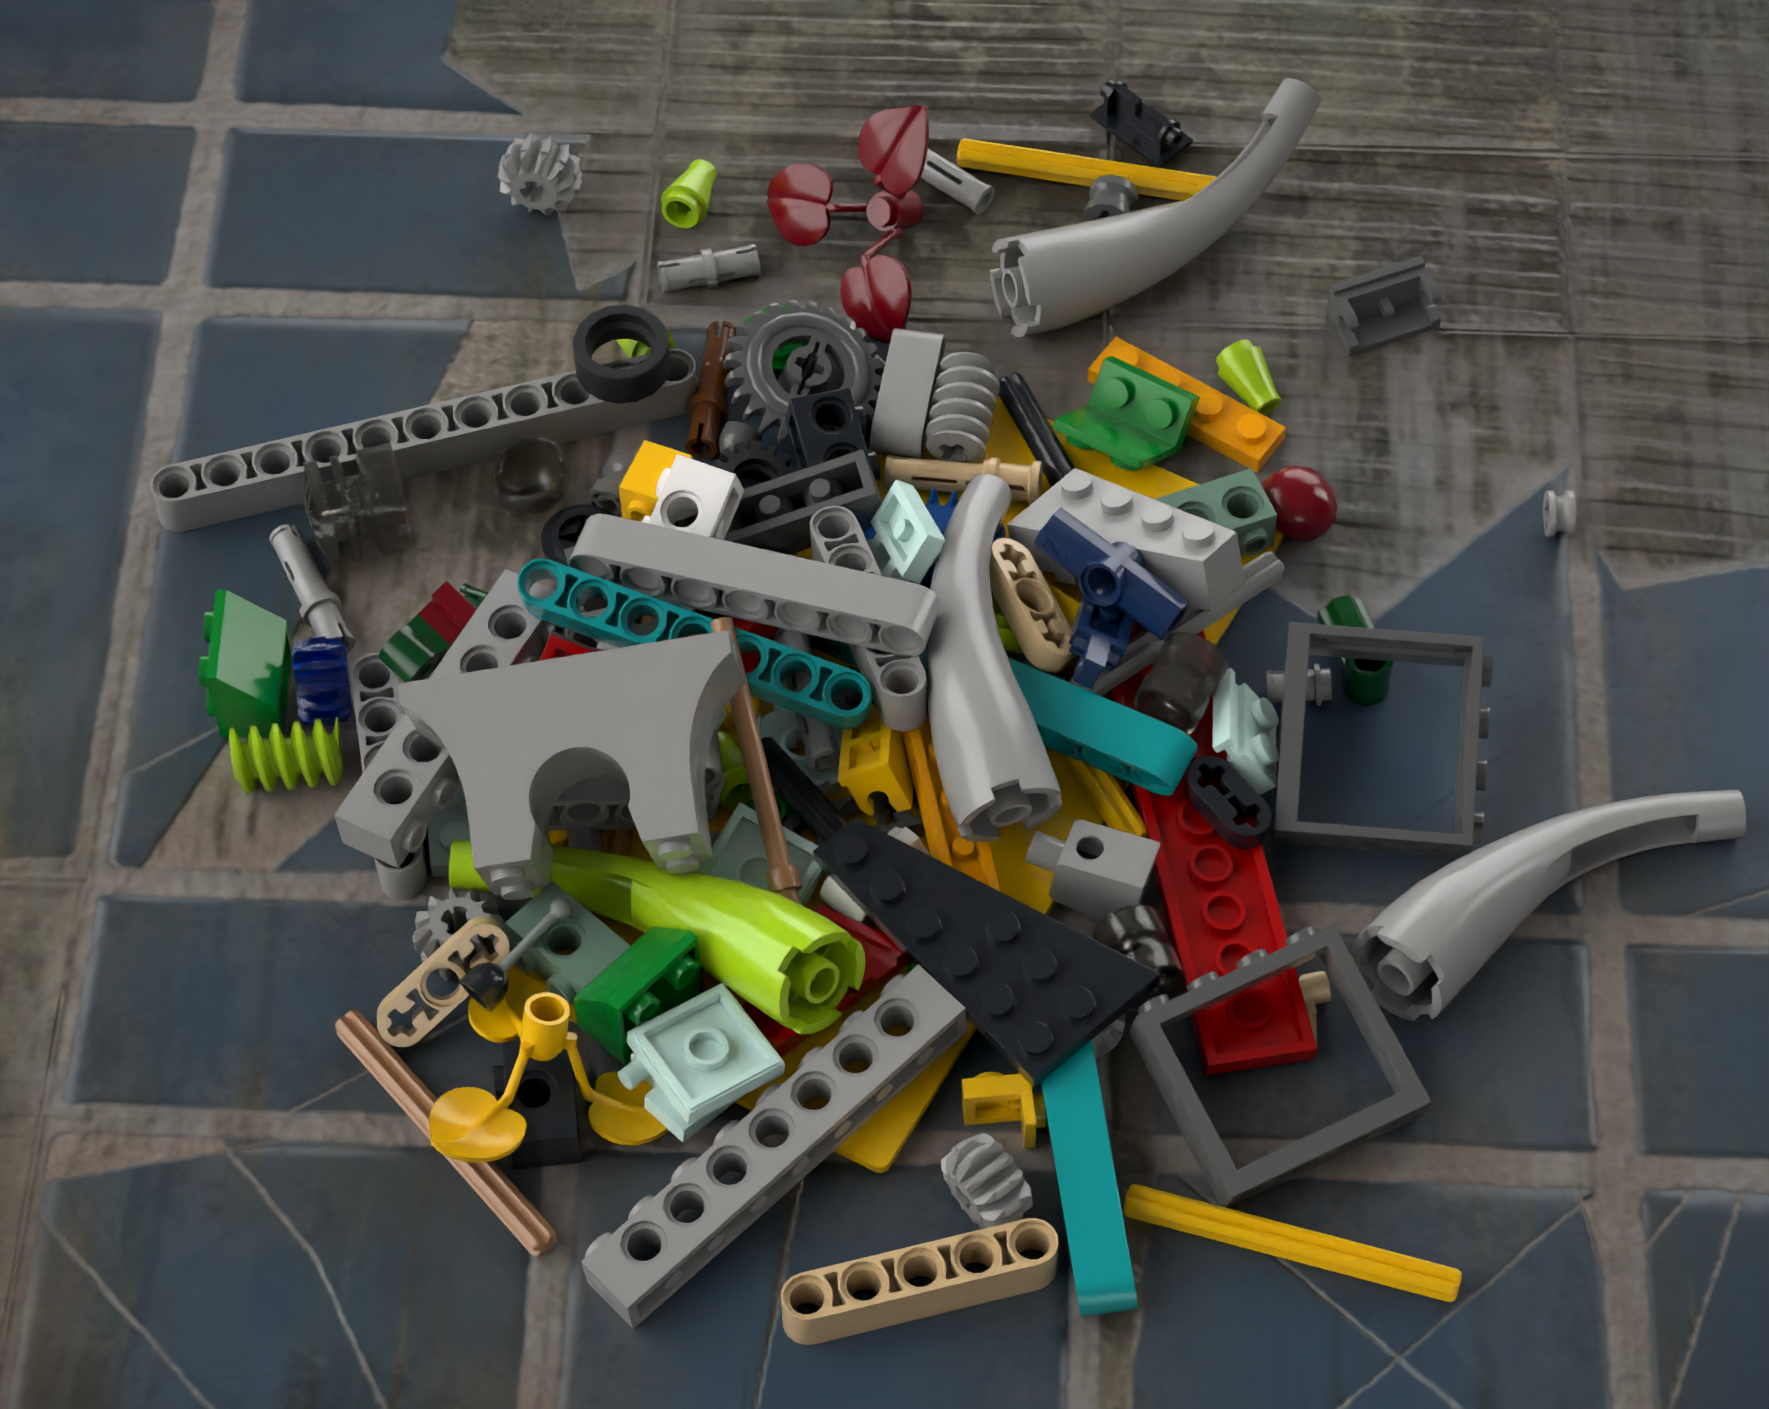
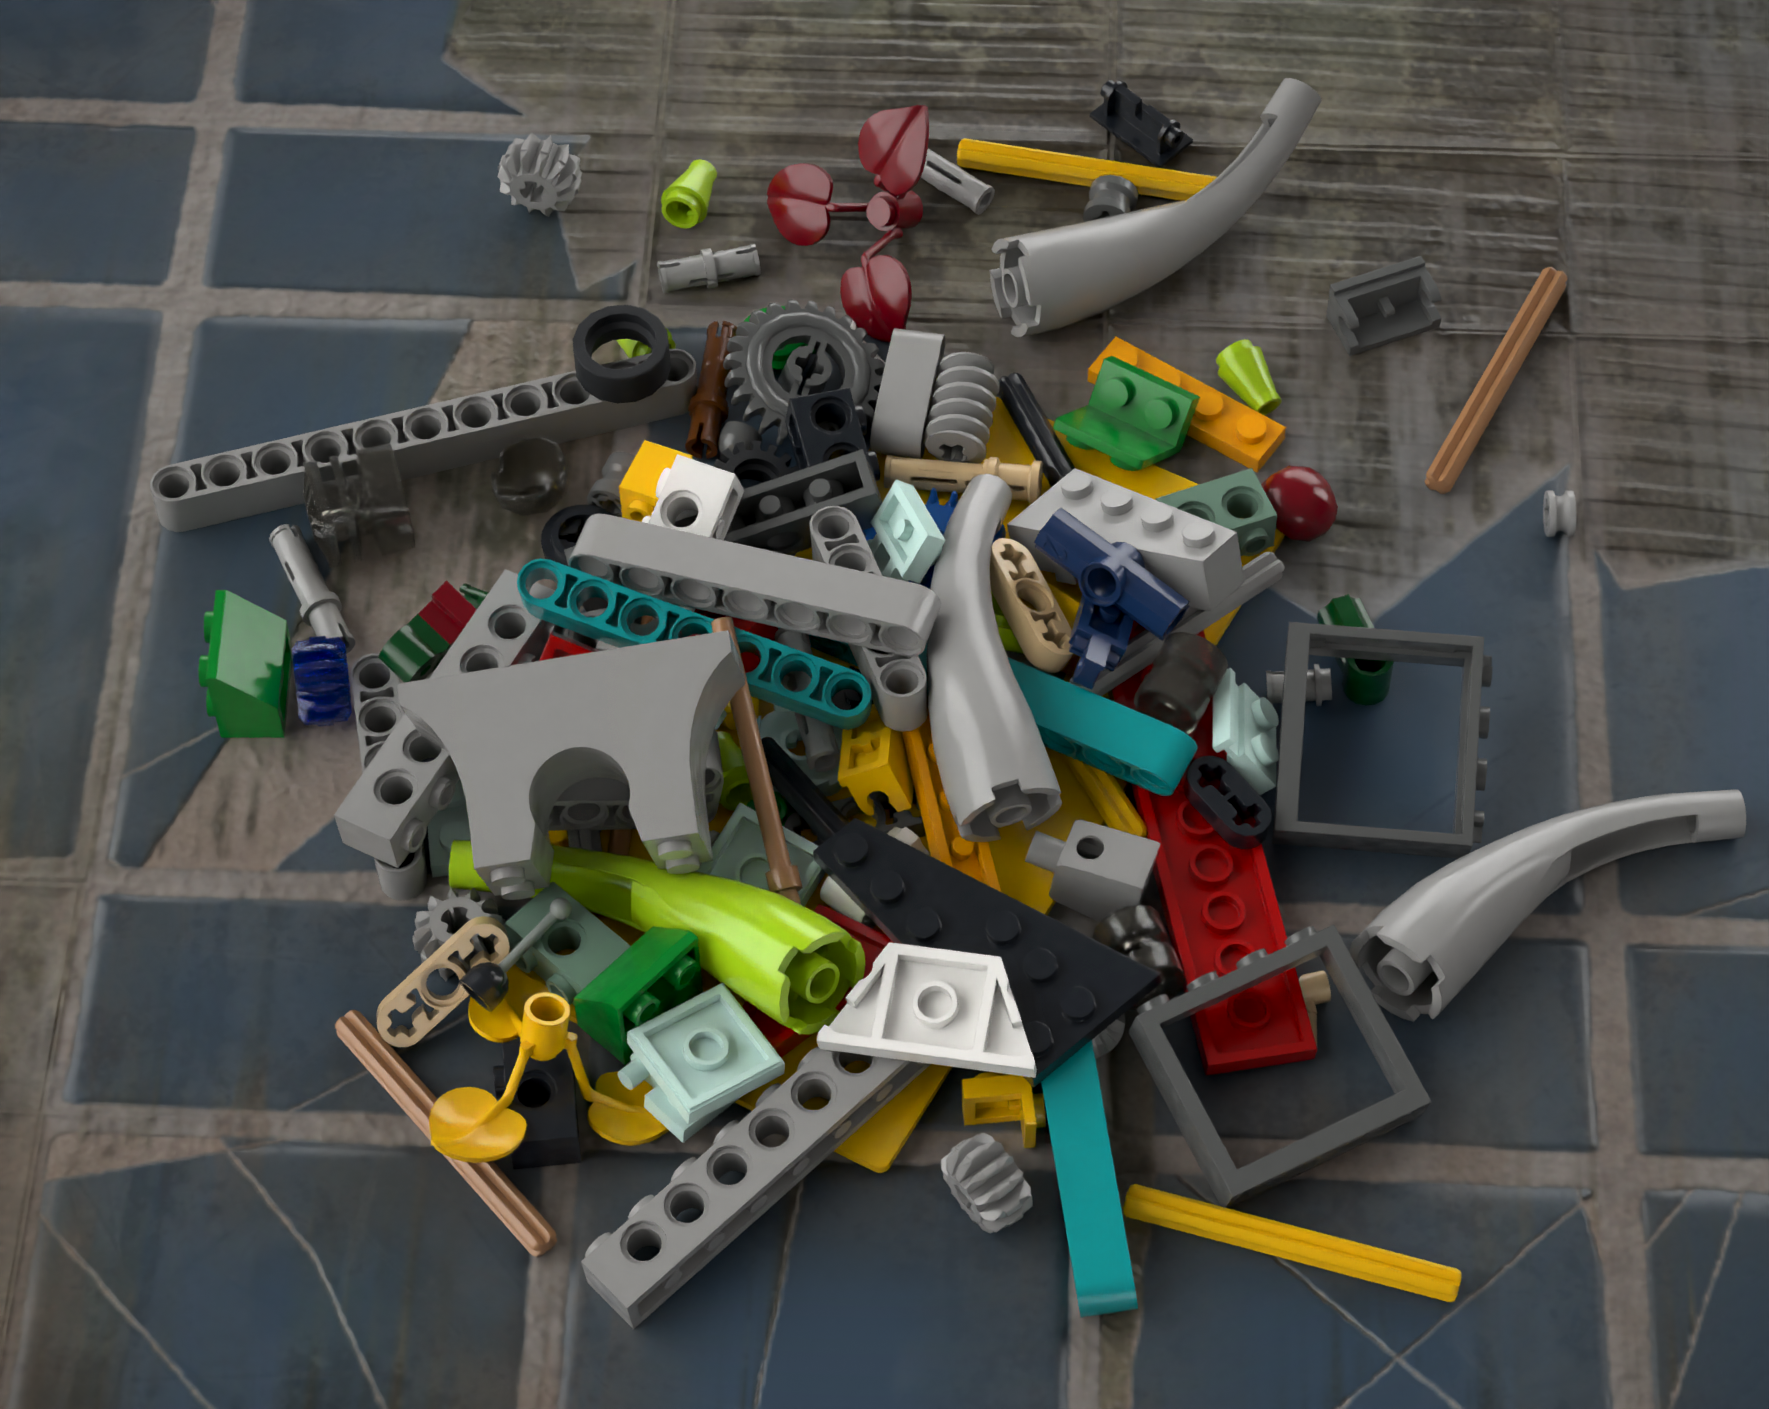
(287, 756): lime piece -> none
(900, 1301): tan beam -> none
(934, 1011): none -> white wing
(1495, 380): none -> medium nougat axle

